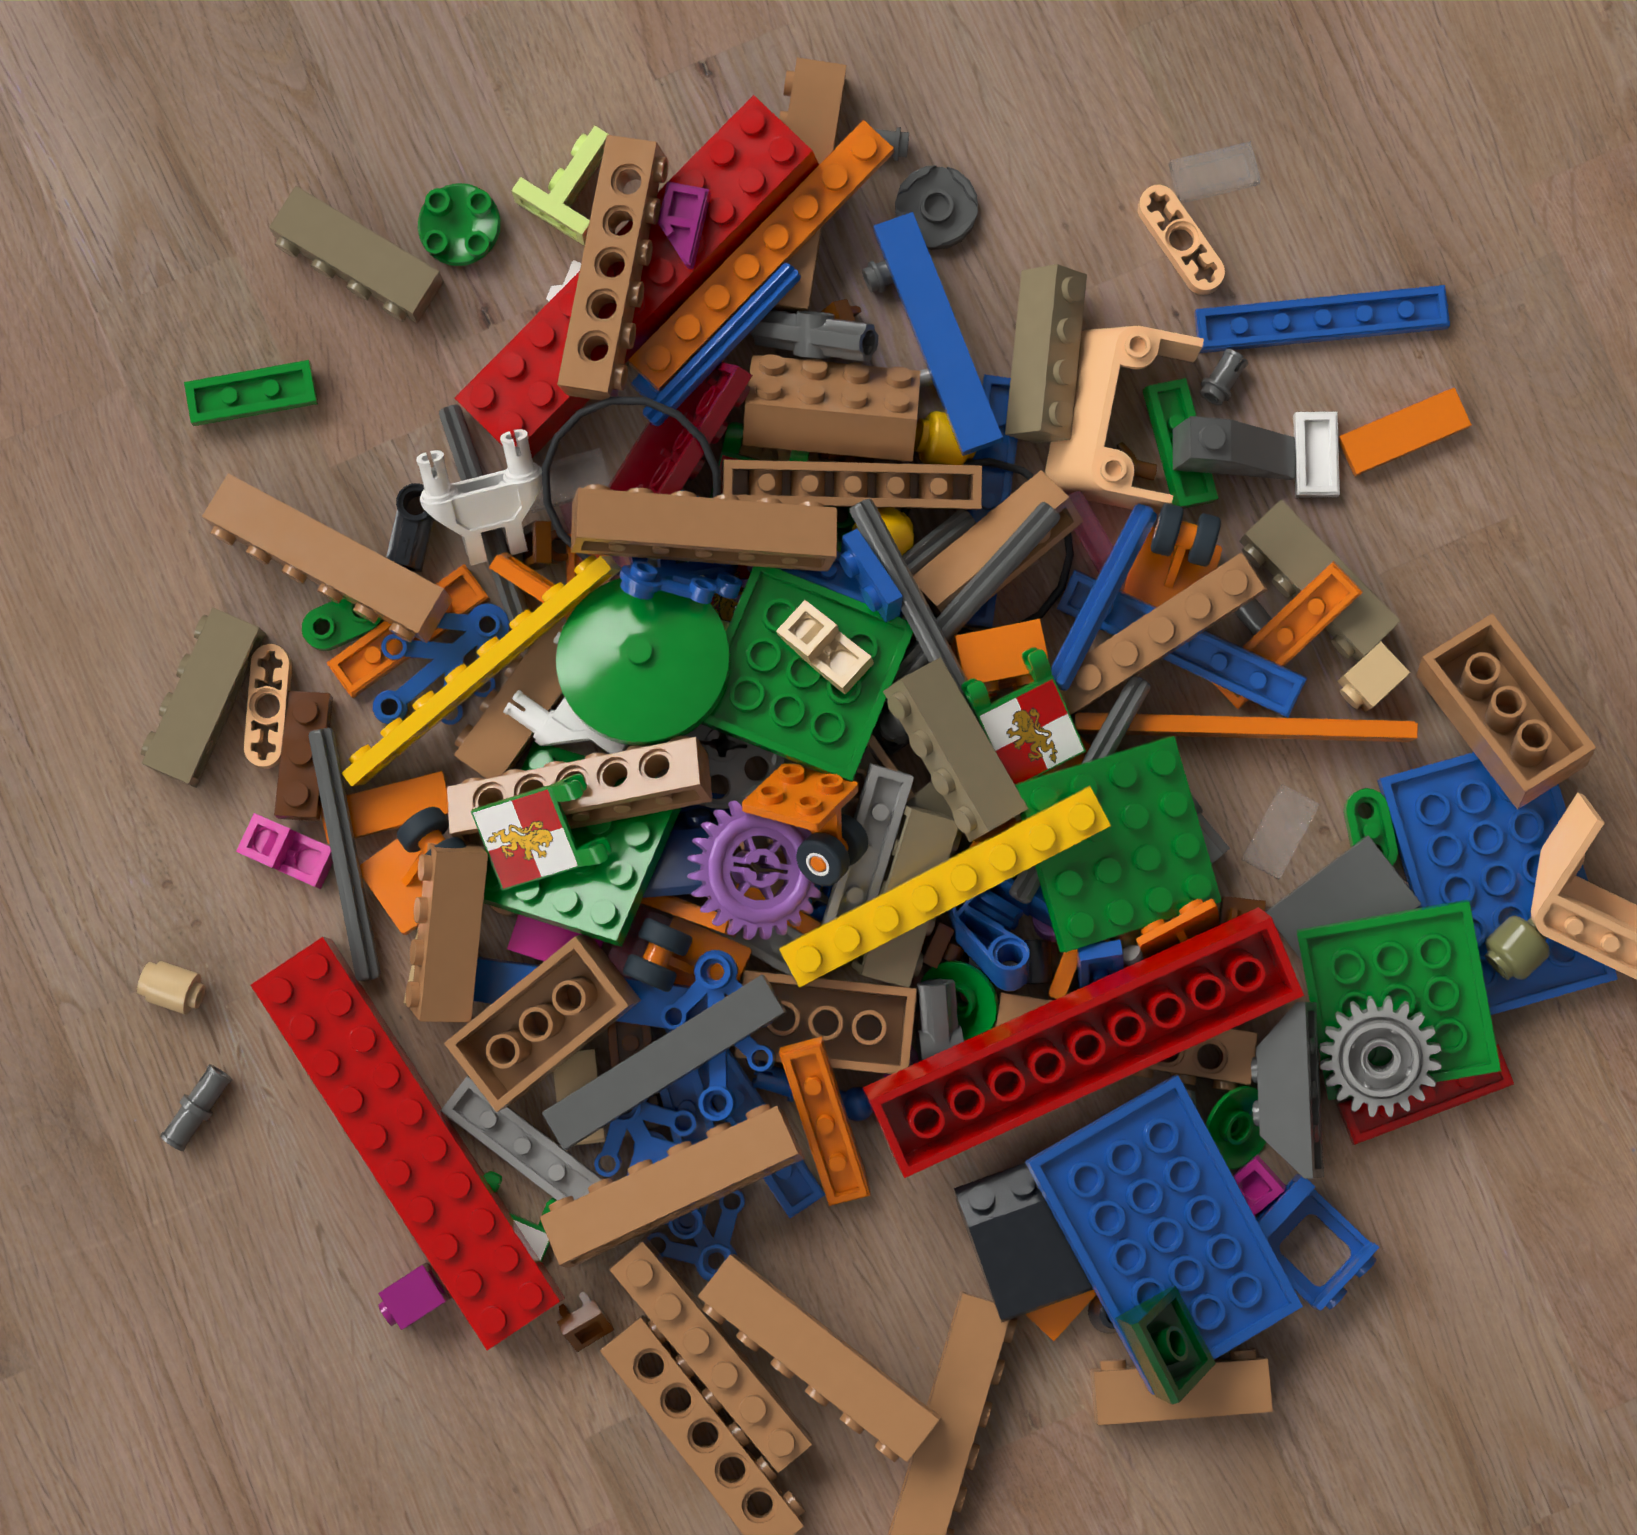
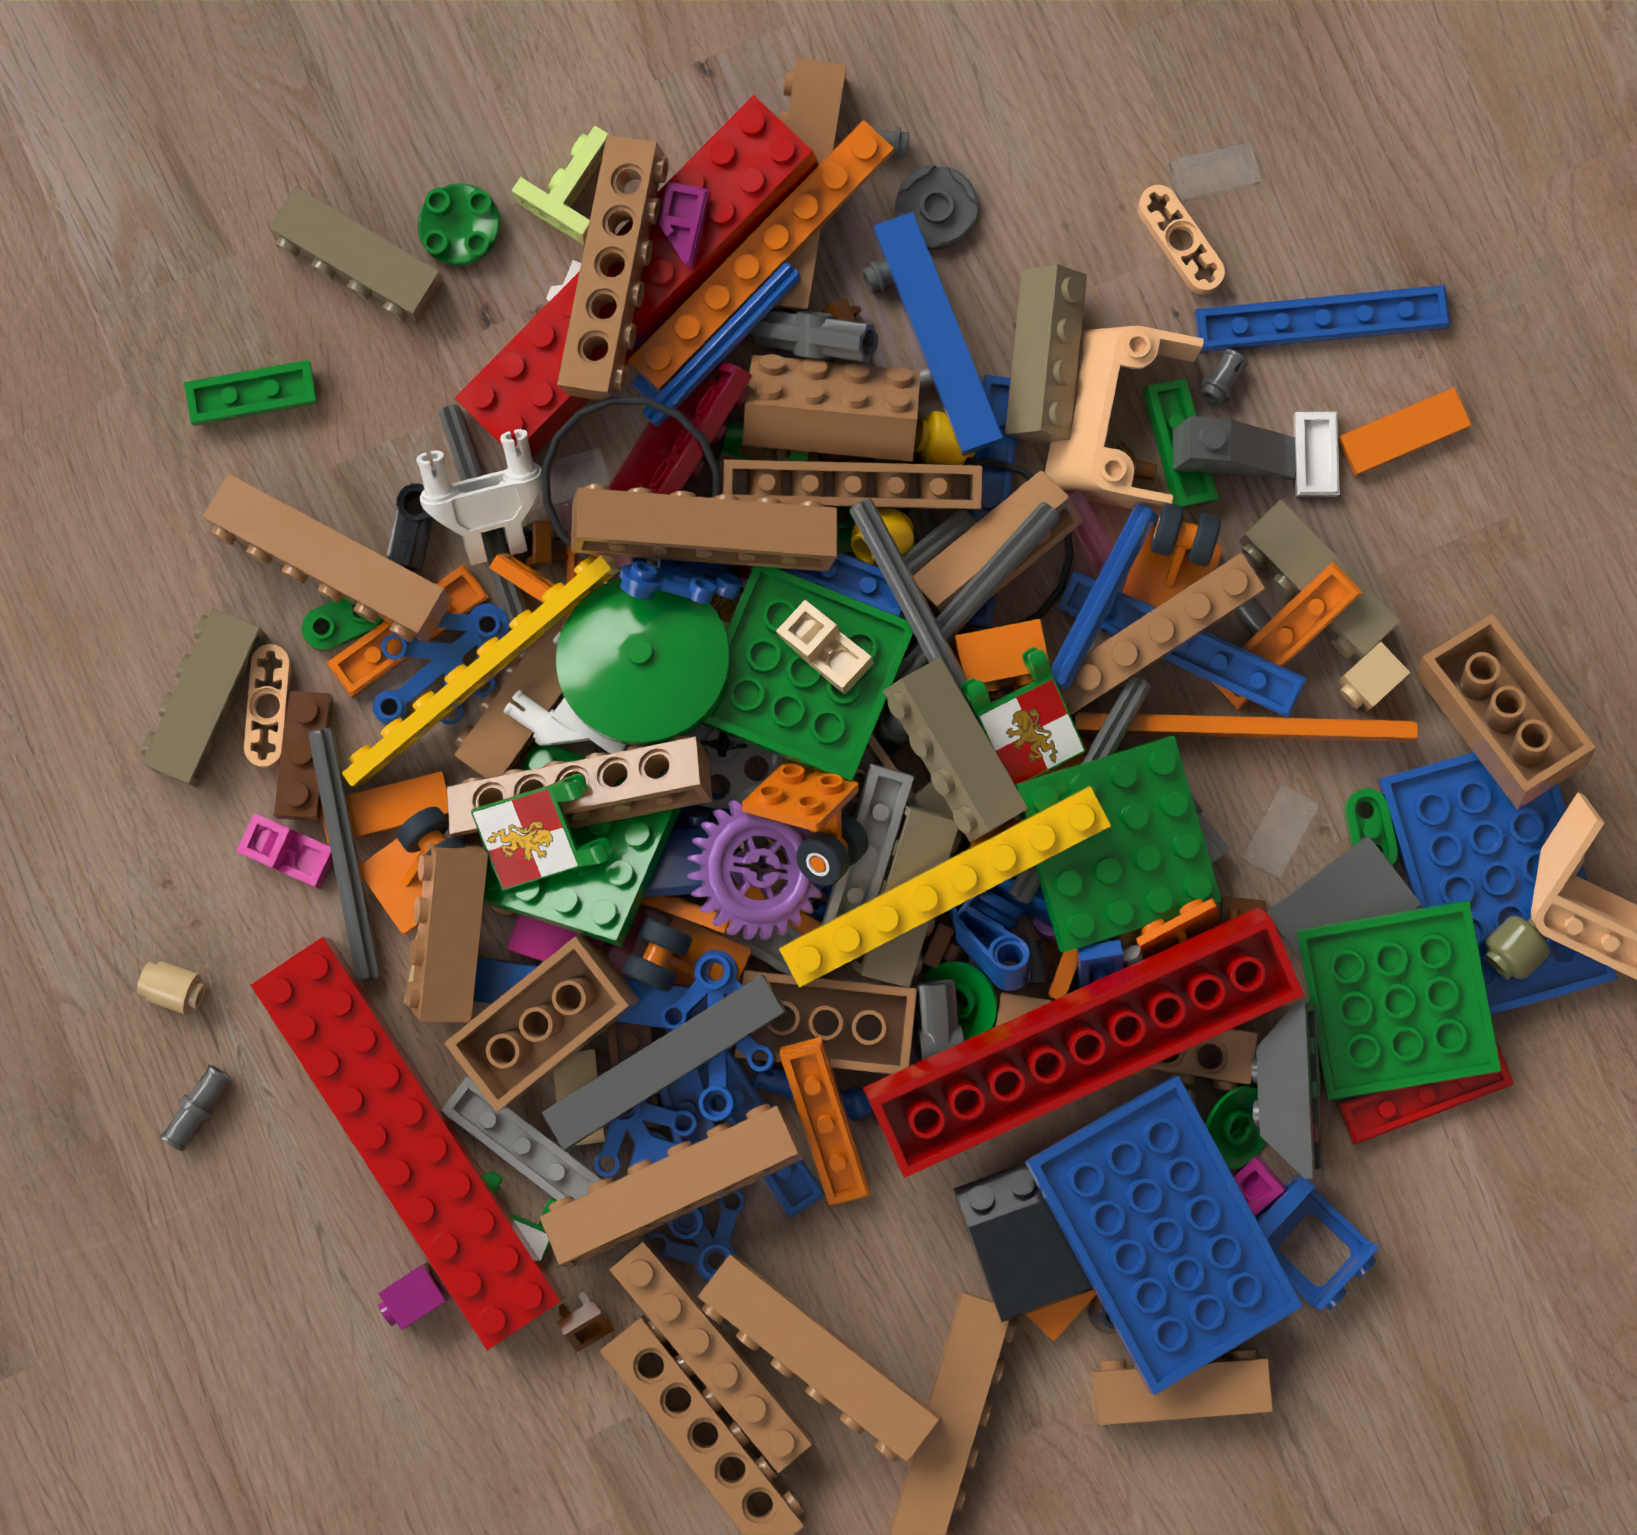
(878, 587): blue plate -> none
(1167, 1345): dark green slope -> none
(1384, 1083): light grey gear -> none

